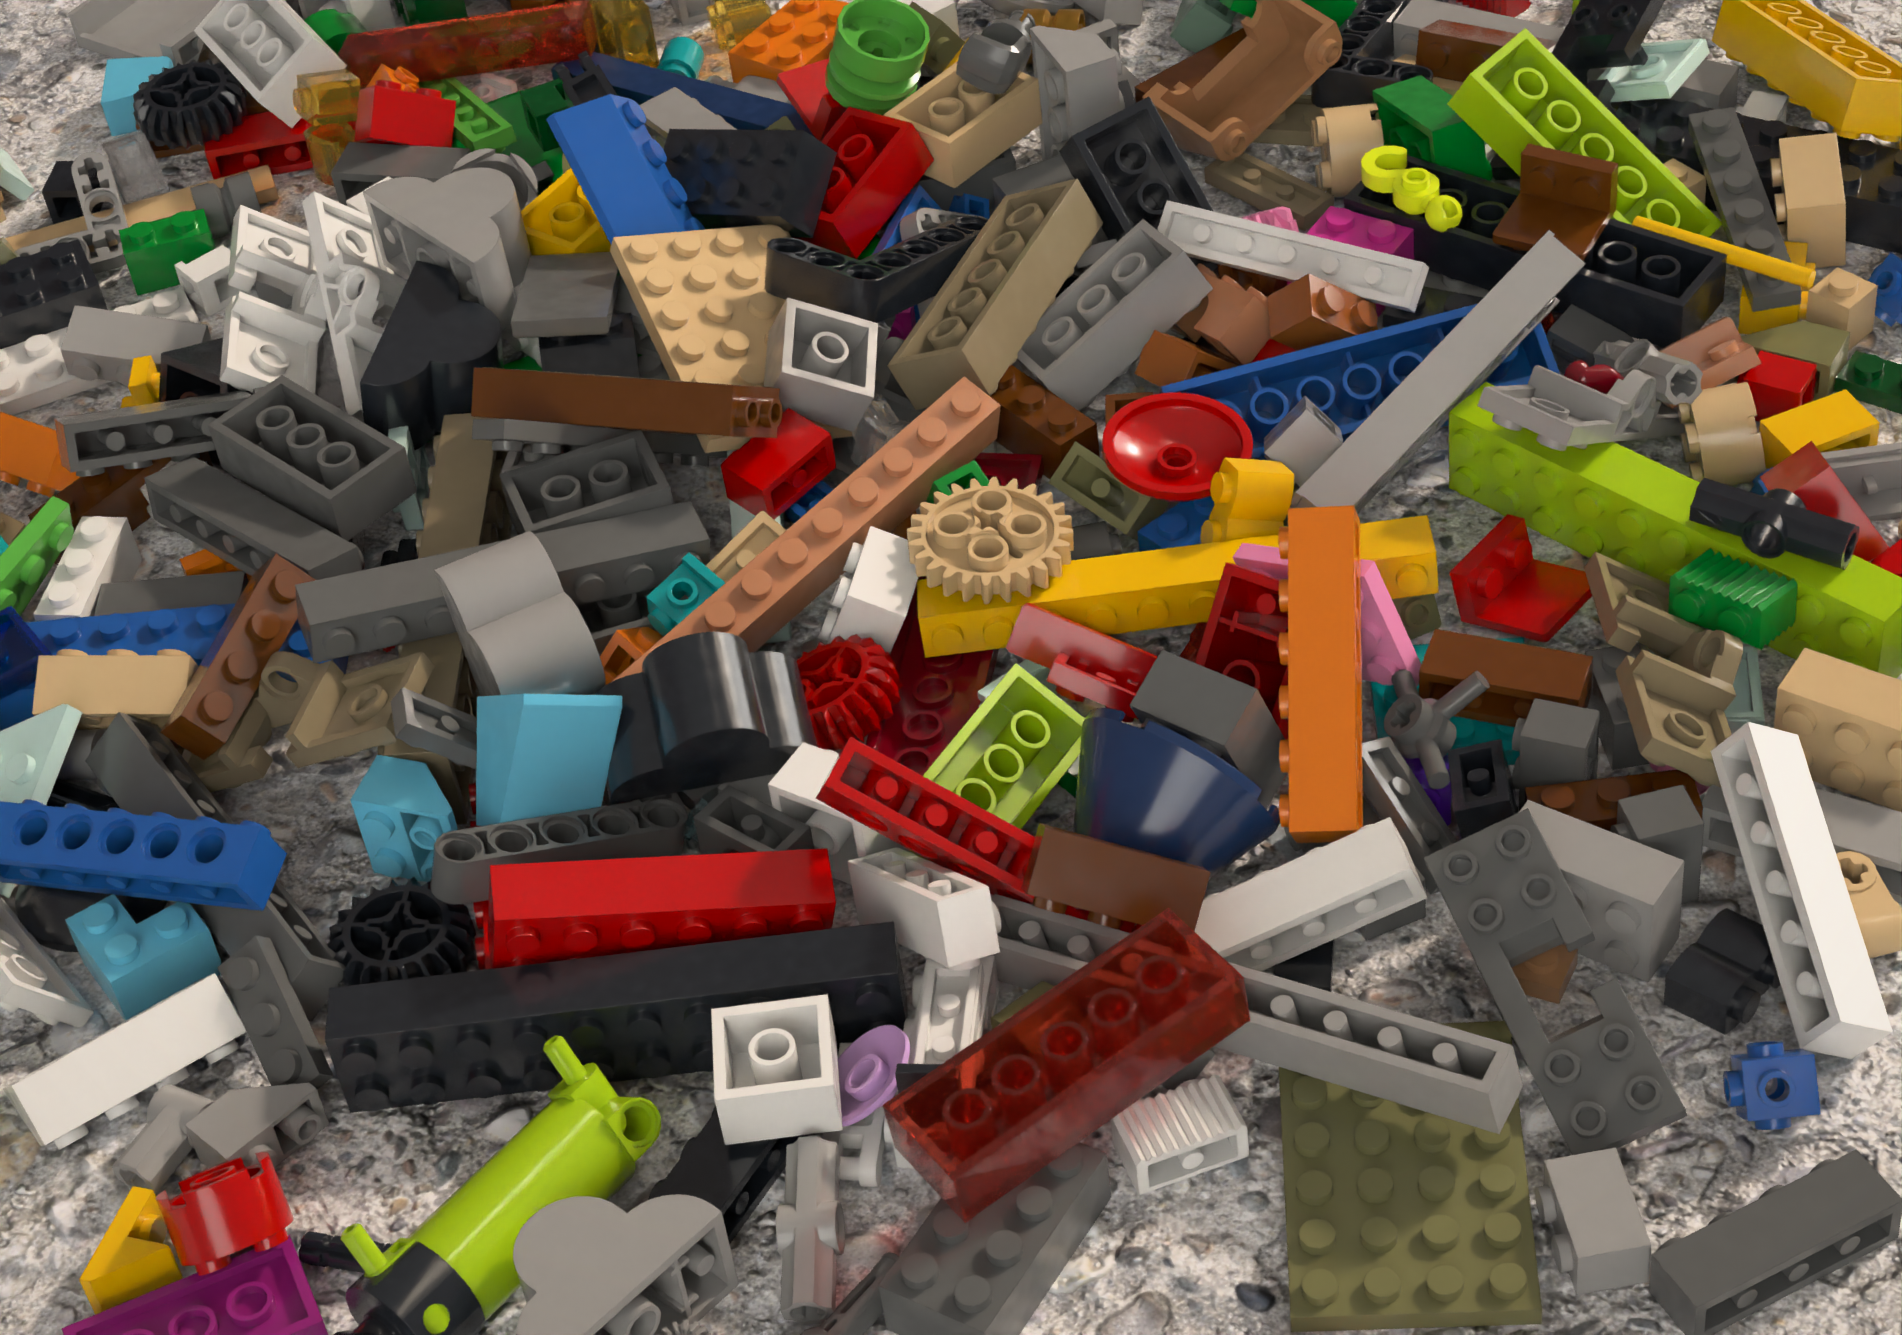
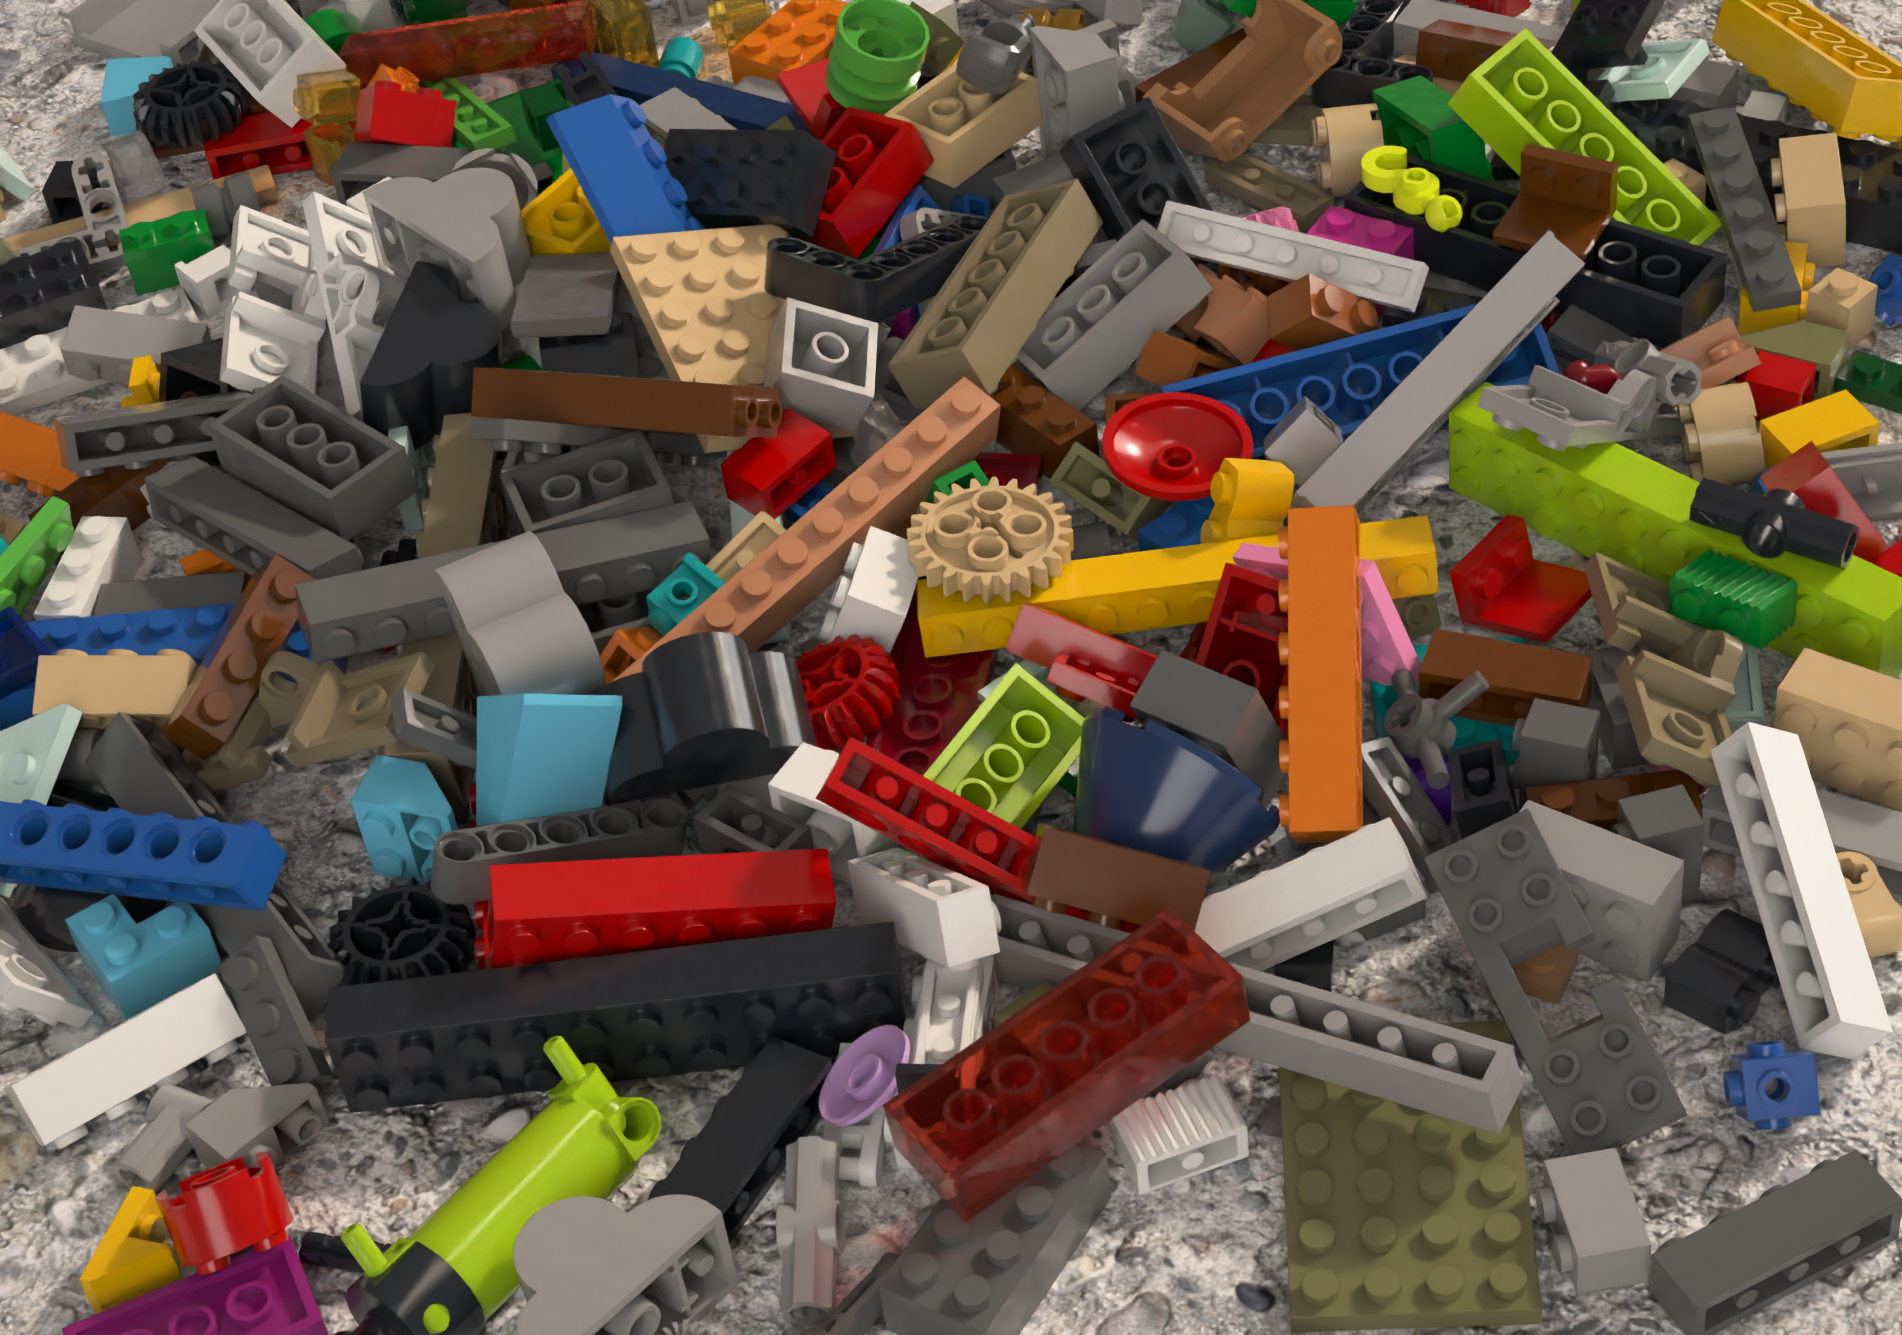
(776, 1069): white brick -> none
(1736, 255): yellow bar -> none

